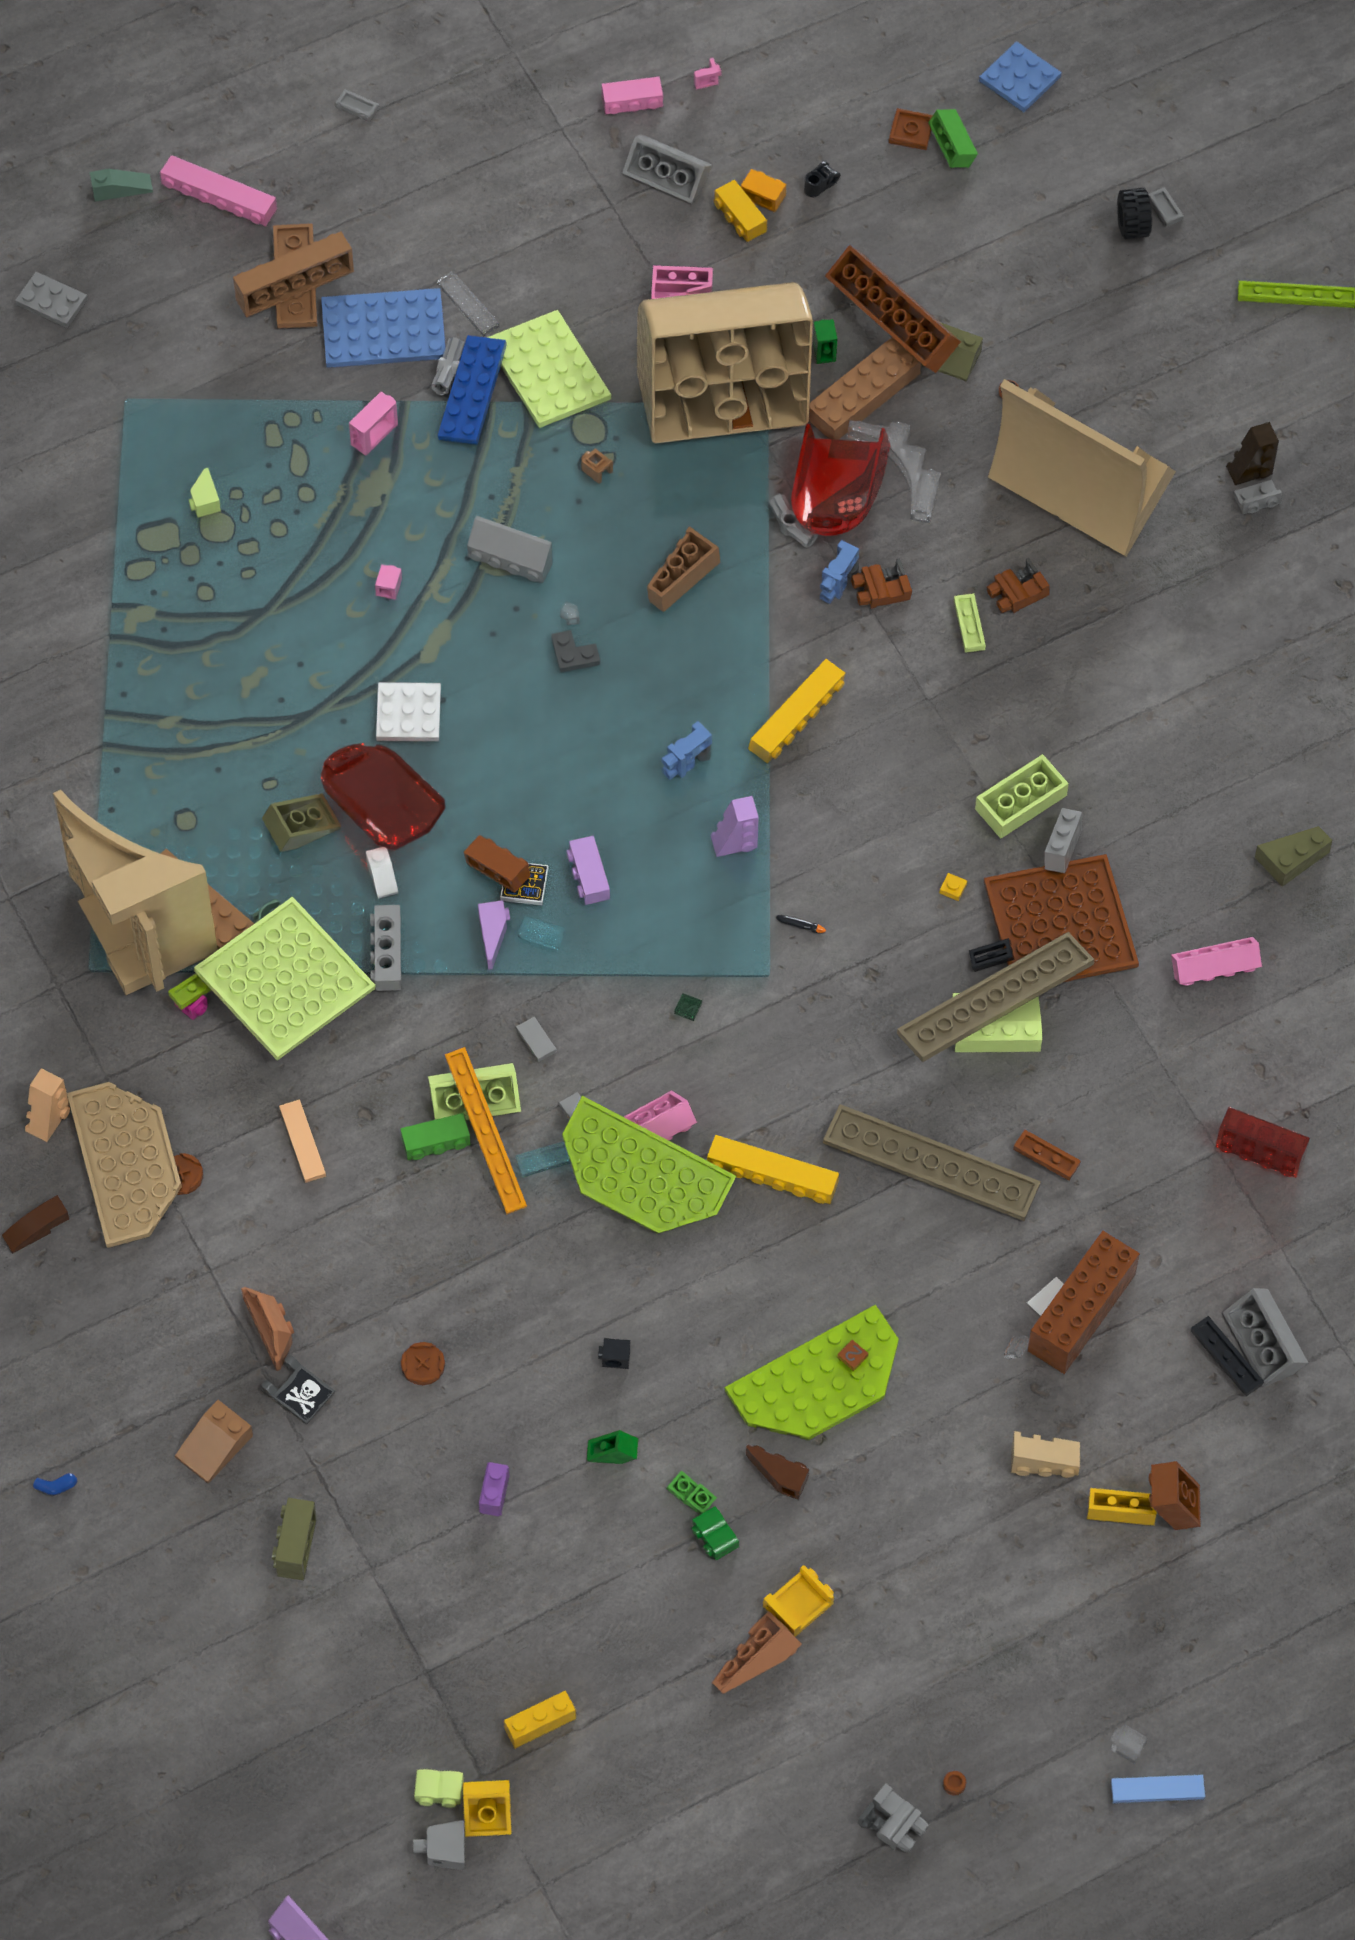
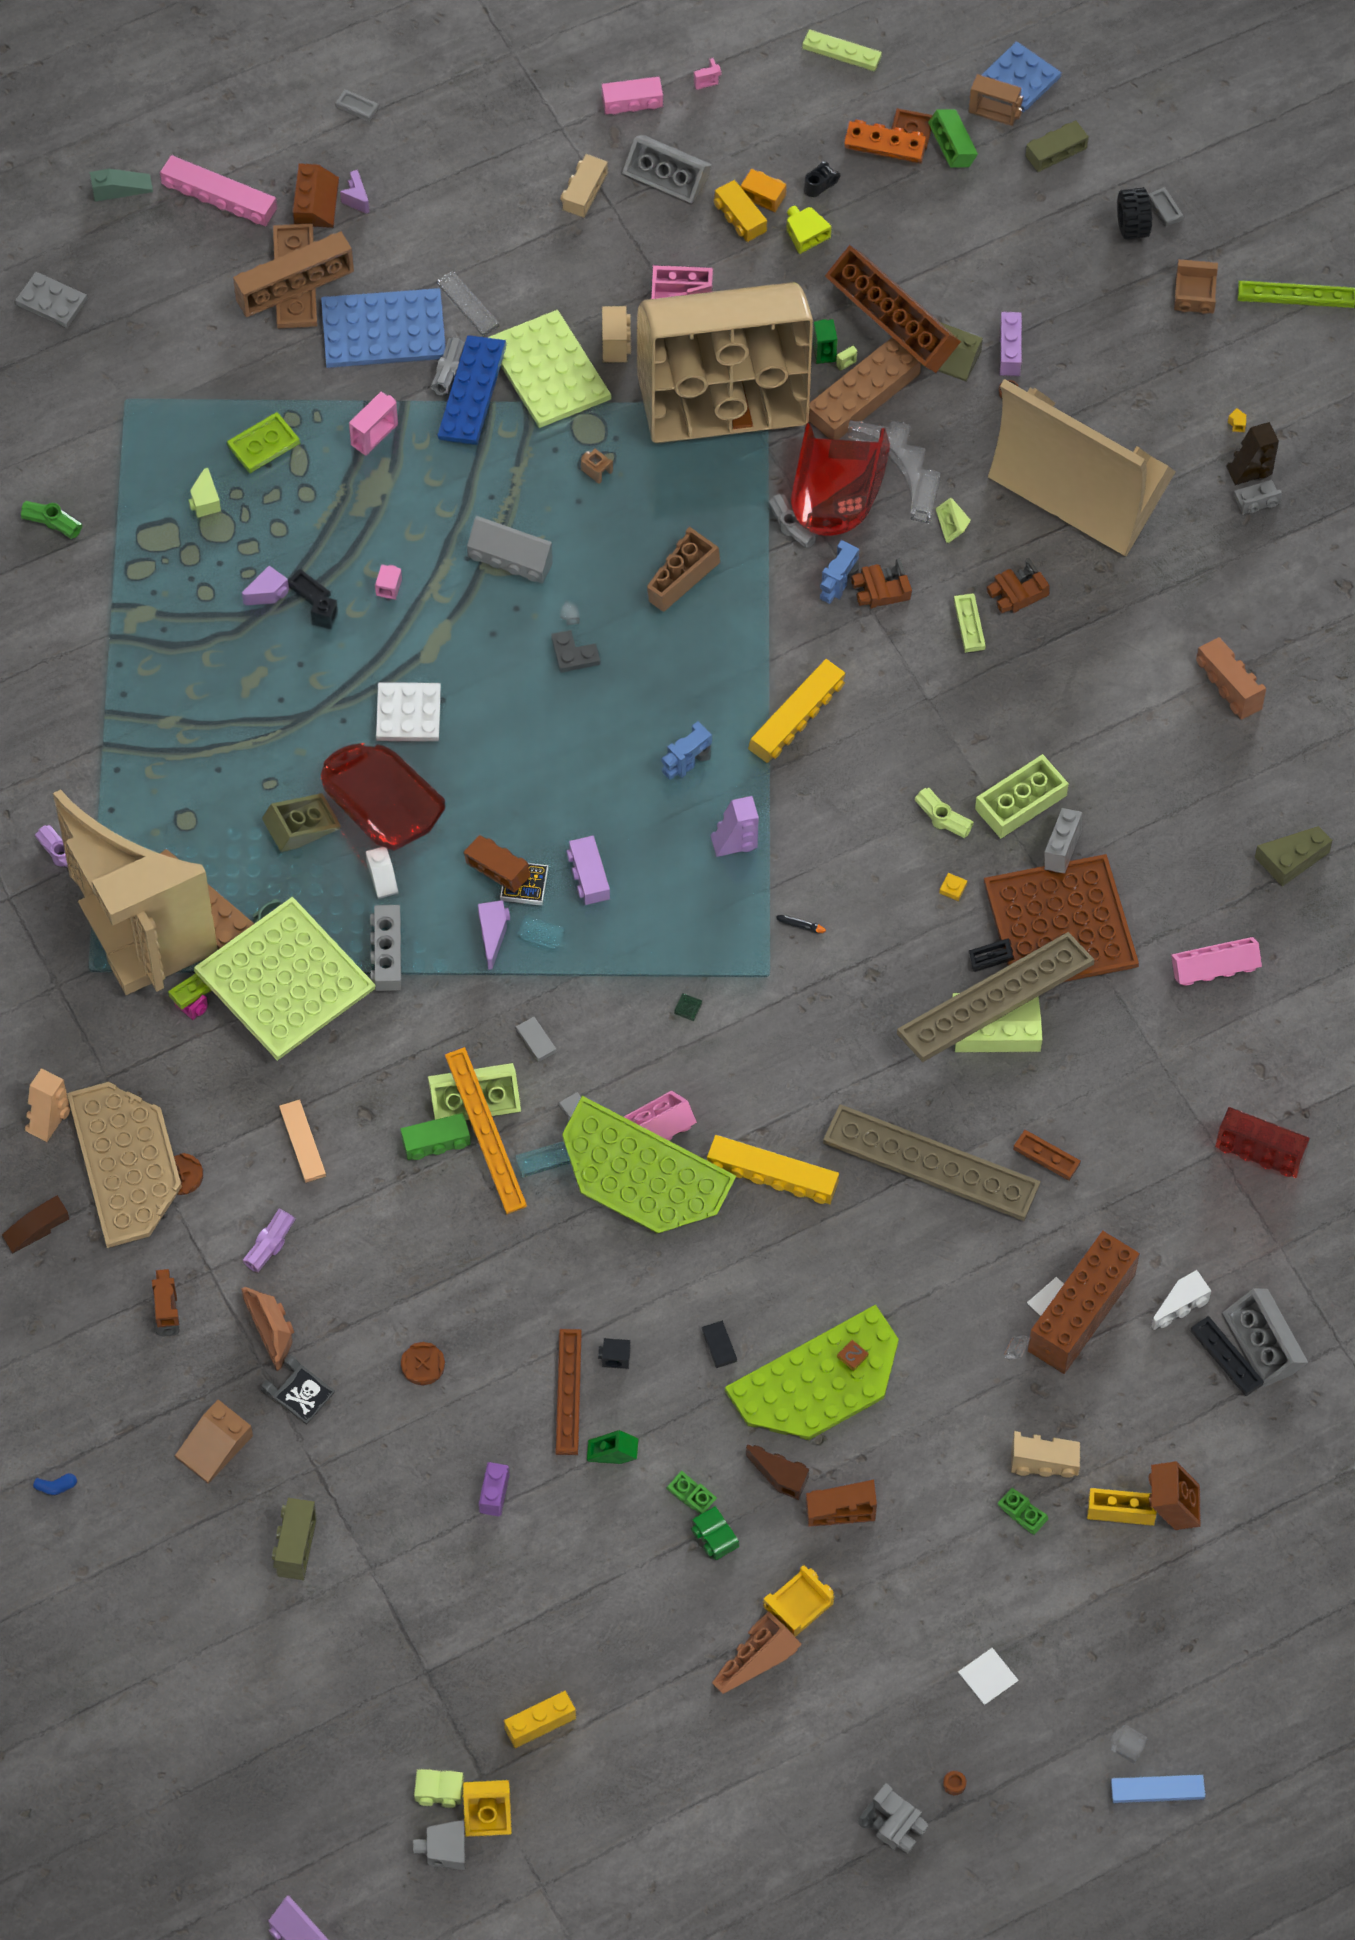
(53, 844): none -> lavender piece
(61, 522): none -> bright green piece
(165, 1304): none -> dark orange hips
(263, 442): none -> lime plate
(266, 588): none -> lavender slope
(269, 1241): none -> lavender piece
(307, 586): none -> black tile
(315, 196): none -> dark orange slope
(324, 612): none -> black brick
(355, 195): none -> lavender slope
(568, 1392): none -> dark orange tile
(584, 185): none -> tan brick
(616, 333): none -> tan brick
(719, 1344): none -> black tile
(806, 228): none -> neon yellow torso
(842, 50): none -> yellowish green plate
(842, 1504): none -> dark orange wedge
(846, 358): none -> yellowish green tile
(885, 141): none -> orange brick
(933, 807): none -> yellowish green piece
(952, 519): none -> yellowish green slope
(988, 1676): none -> white sticker
(993, 109): none -> medium nougat window
(1010, 344): none -> lavender arch
(1023, 1512): none -> bright green slope
(1056, 146): none -> olive brick
(1187, 1294): none -> white slope
(1195, 286): none -> medium nougat panel
(1231, 678): none -> nougat wedge
(1237, 420): none -> yellow piece

